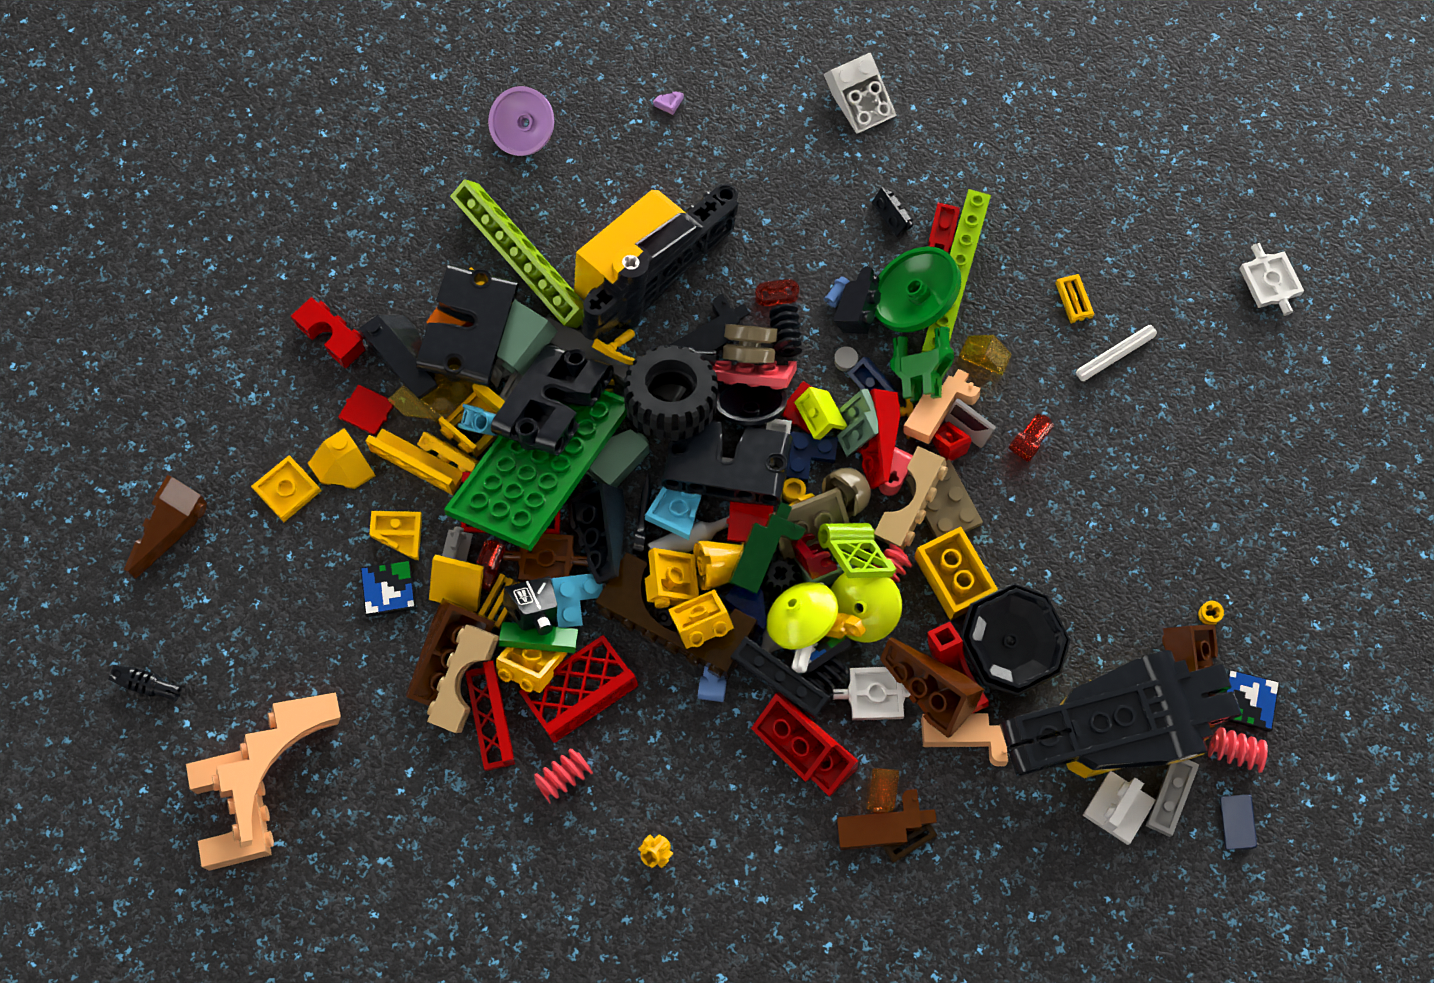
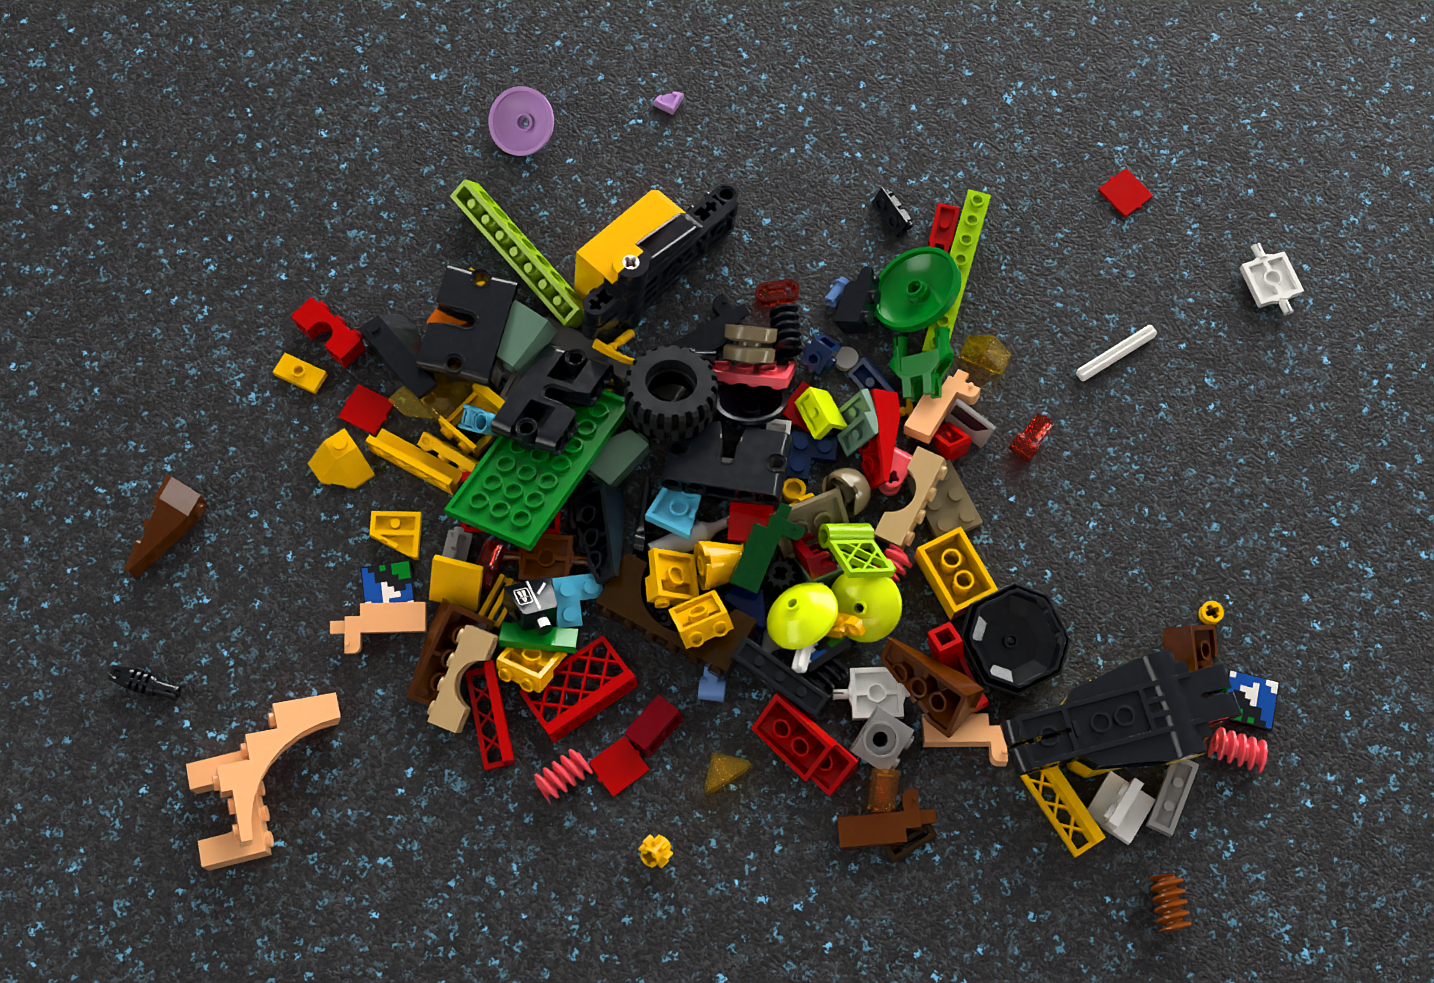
(286, 488): yellow tile -> none
(300, 373): none -> yellow plate
(380, 618): none -> light nougat piece
(619, 766): none -> red piece
(654, 726): none -> dark red hinge
(724, 770): none -> clear yellow slope
(820, 354): none -> dark blue brick
(860, 93): white slope -> none
(897, 737): none -> light grey brick
(1066, 301): yellow tile -> none
(1071, 803): none -> yellow fence
(1125, 193): none -> red piece
(1170, 902): none -> dark orange piece
(1238, 822): dark blue slope -> none

